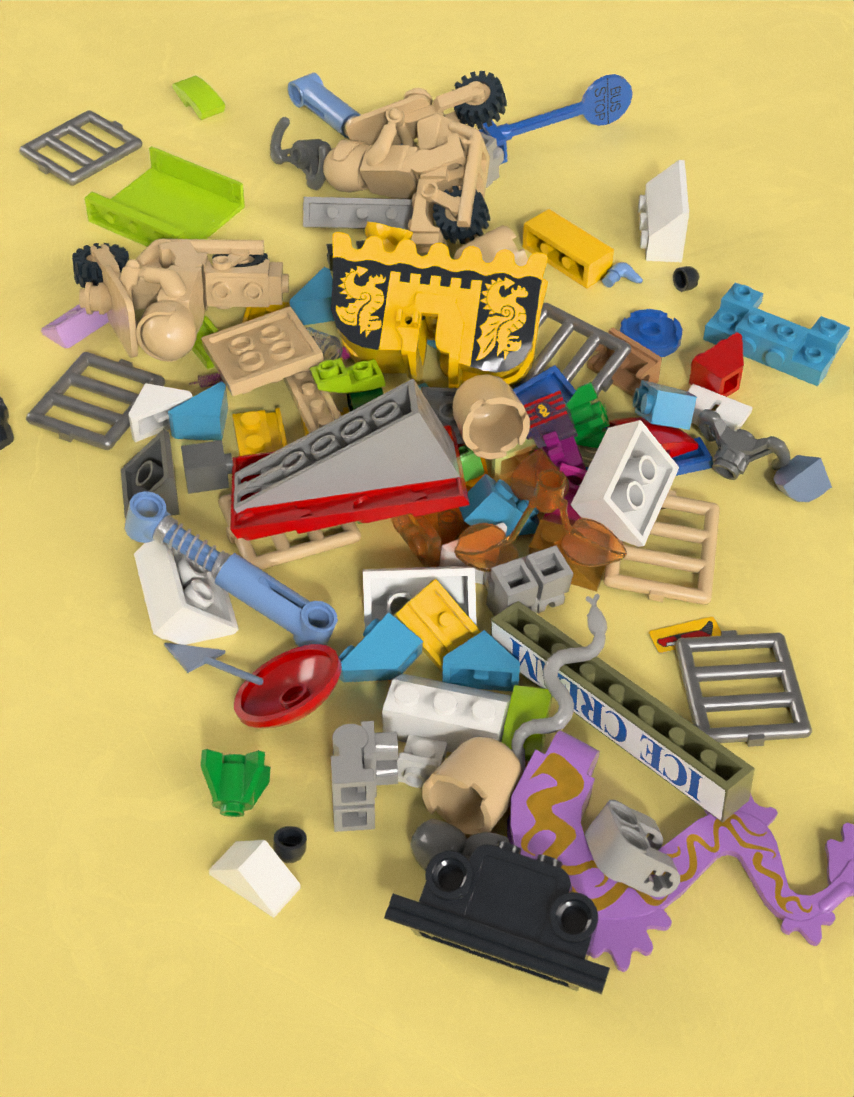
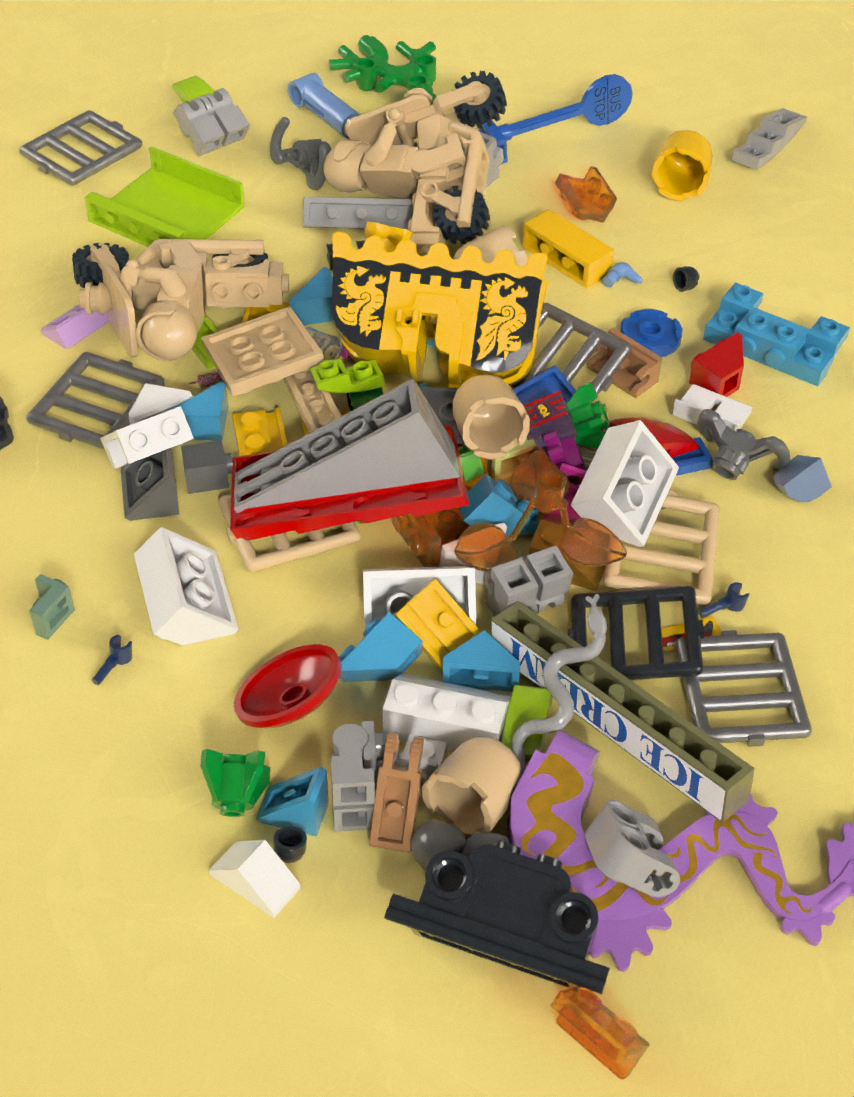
(52, 607): none -> sand green bracket
(118, 655): none -> dark blue hand
(147, 437): none -> white panel
(150, 521): medium blue piece -> none
(193, 657): sand blue piece -> none
(211, 121): none -> light grey hips
(297, 802): none -> dark azure slope
(397, 797): none -> medium nougat hinge
(416, 74): none -> green plant
(587, 197): none -> clear orange bracket
(599, 1030): none -> clear orange bracket
(651, 598): none -> black bar
(664, 405): slope -> none
(665, 215): white slope -> none
(683, 165): none -> yellow cylinder
(731, 601): none -> dark blue hand
(770, 139): none -> light grey slope

